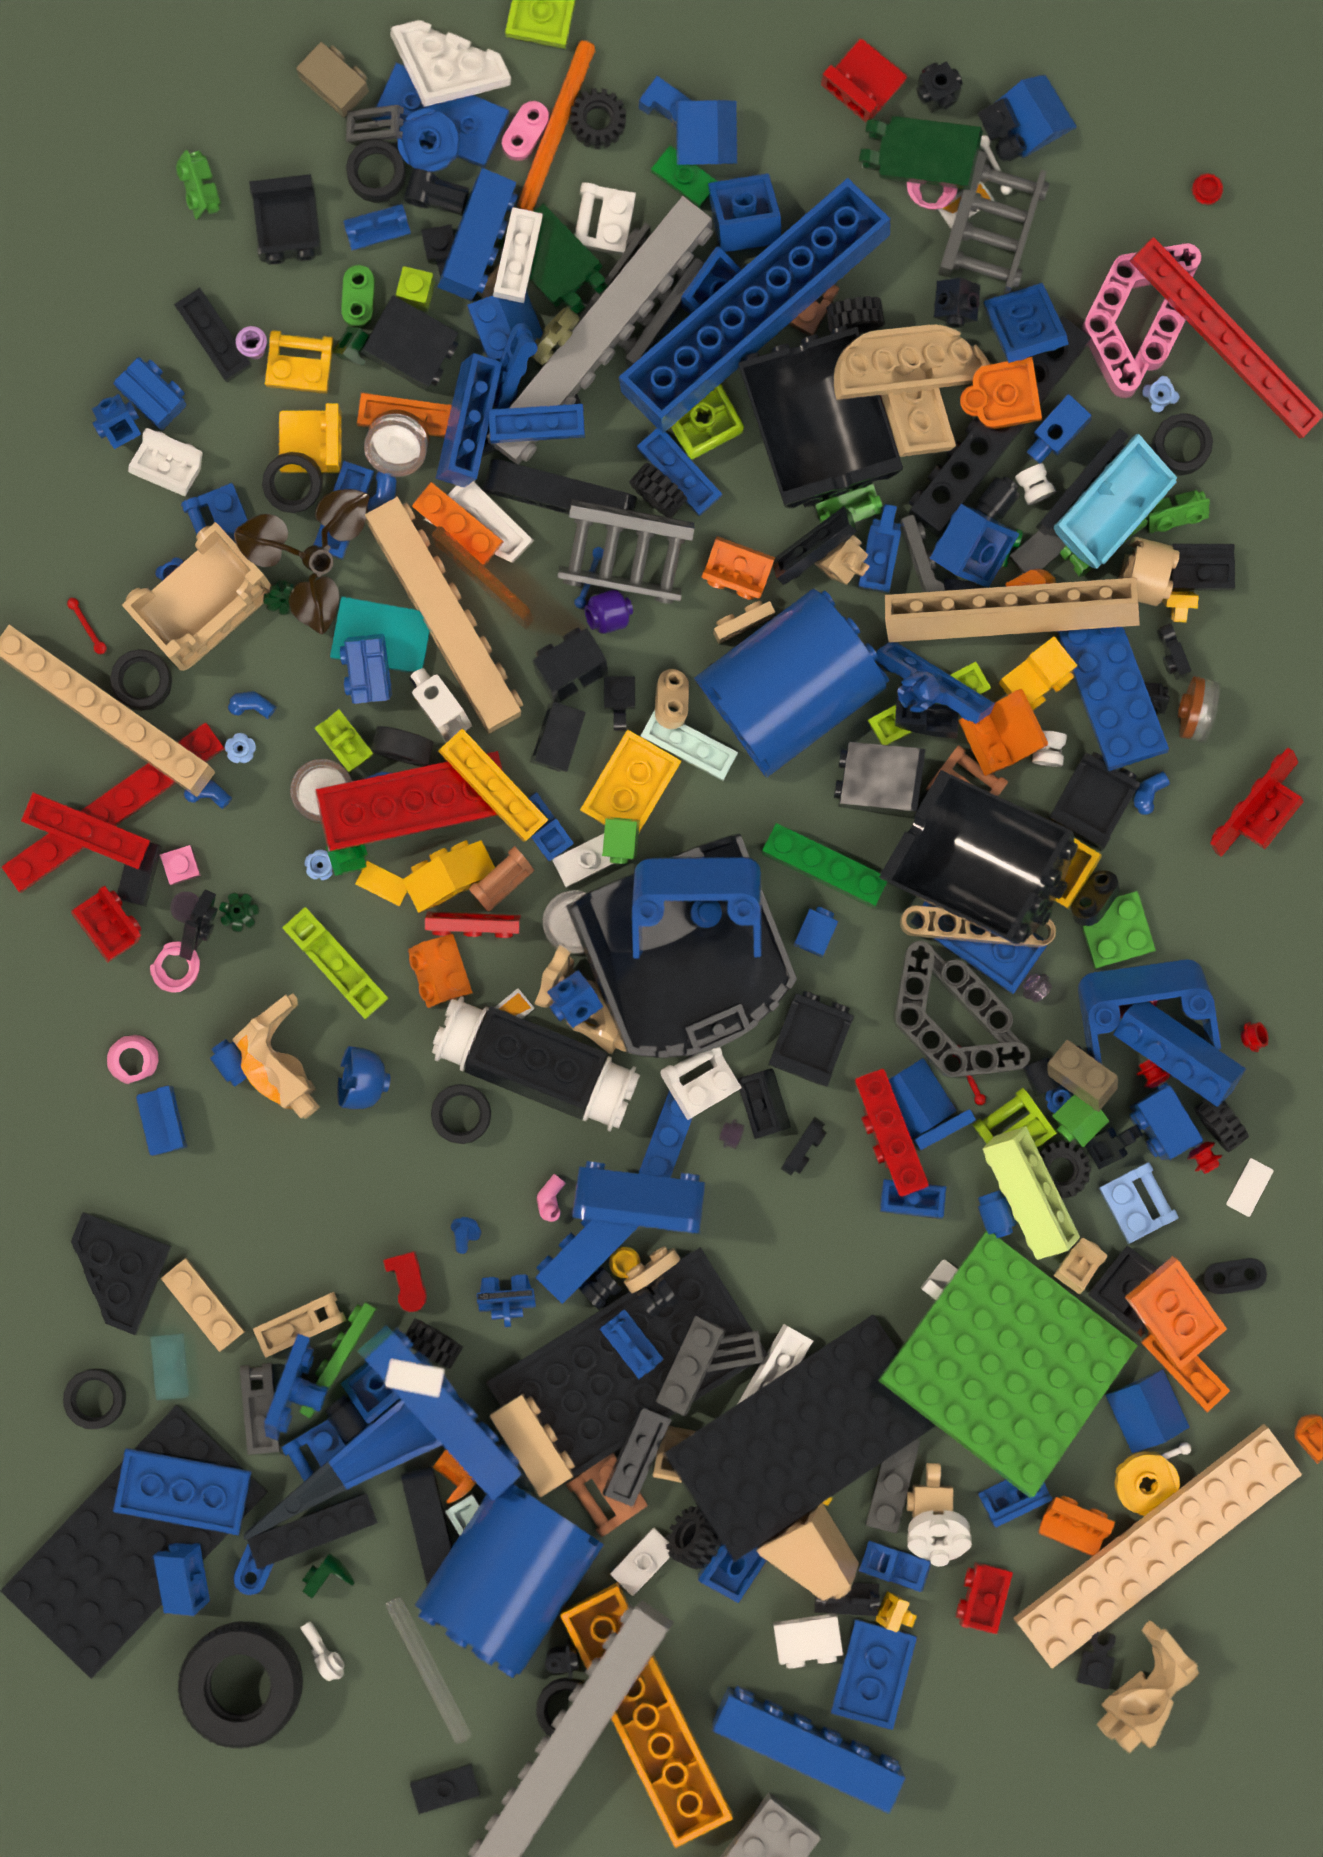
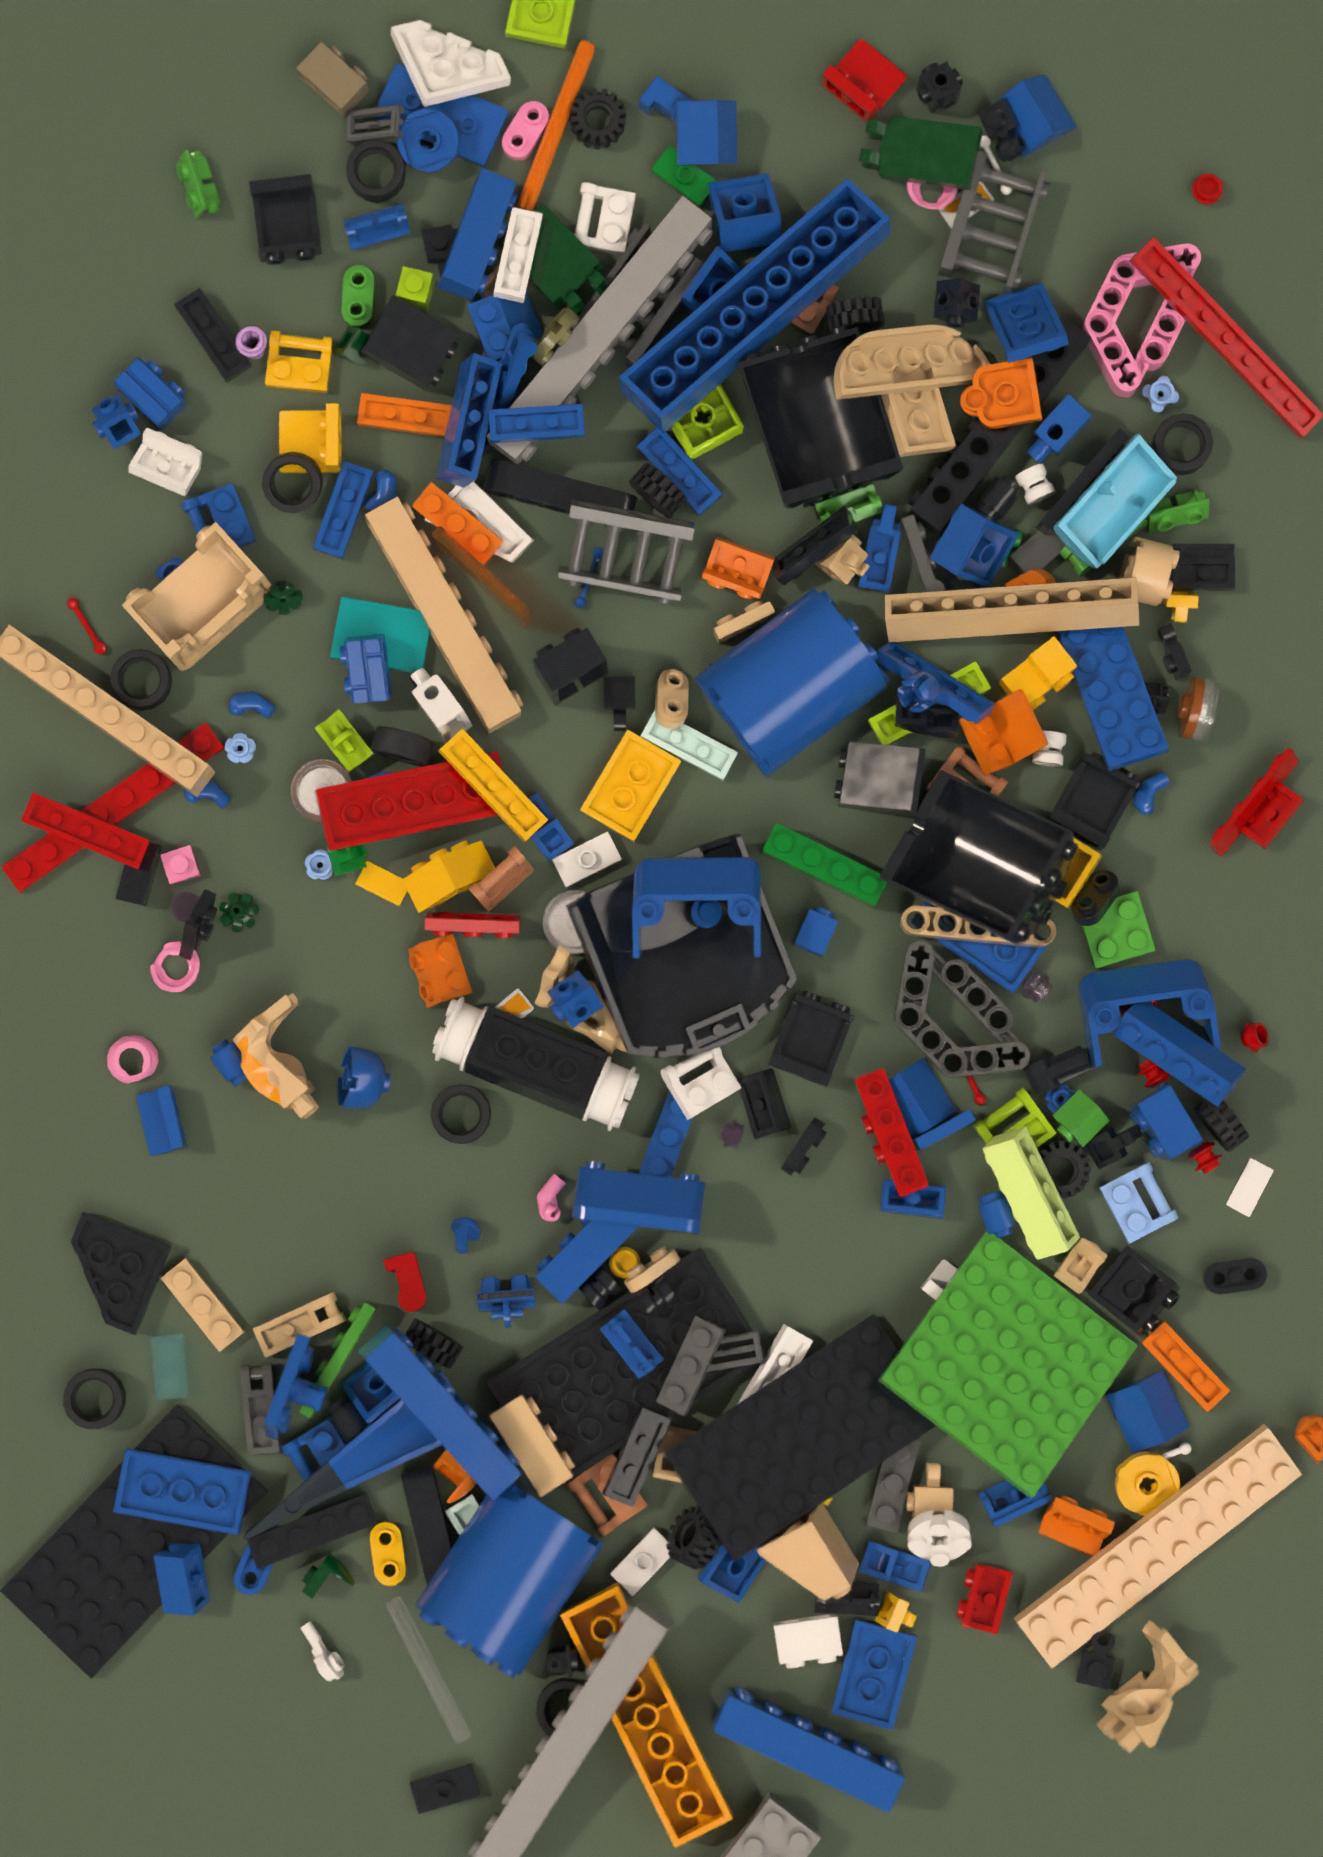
(107, 923): red bracket -> none
(209, 1716): black tyre -> none
(264, 537): dark brown plant -> none
(335, 963): lime slope -> none
(389, 1553): none -> yellow plate
(396, 443): clear piece -> none
(414, 1377): white sticker -> none
(428, 190): black piece -> none
(558, 737): black hinge -> none
(608, 612): dark purple head -> none
(620, 839): bright green brick -> none
(1082, 1075): dark tan brick -> none
(1176, 1313): orange plate -> none

